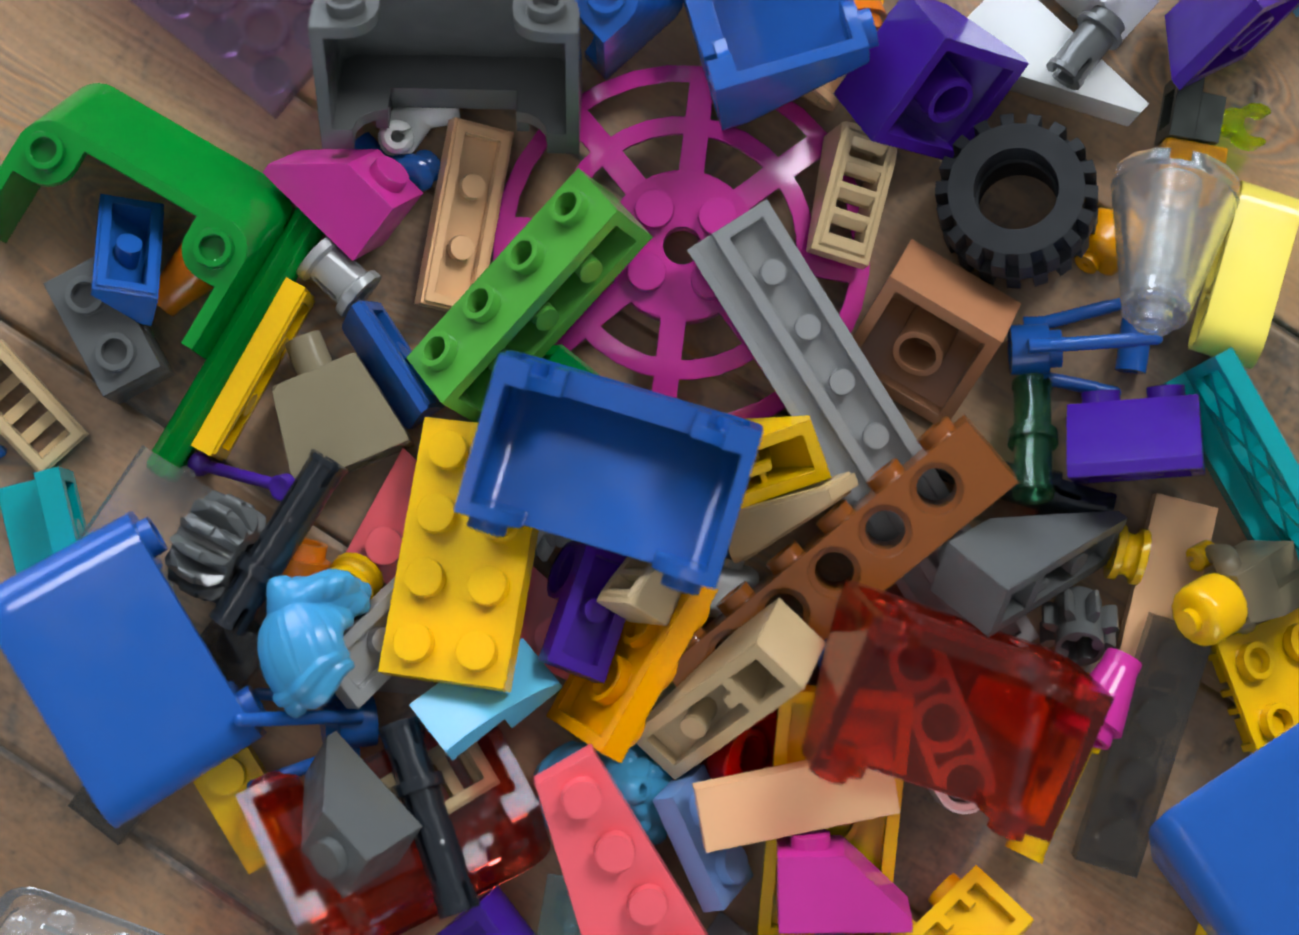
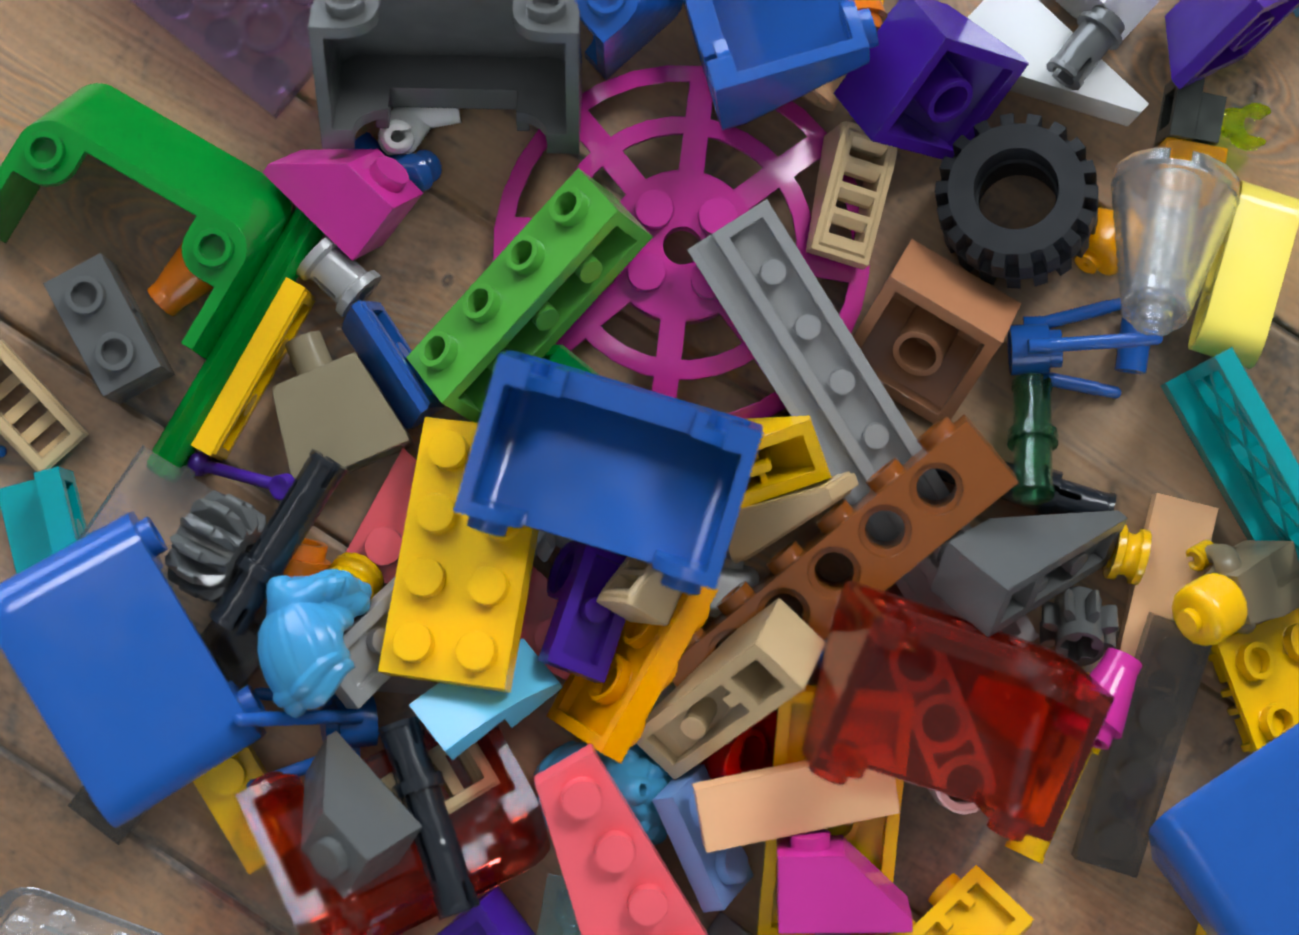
(128, 256): blue slope -> none
(463, 211): light nougat tile -> none
(1135, 437): dark purple slope -> none

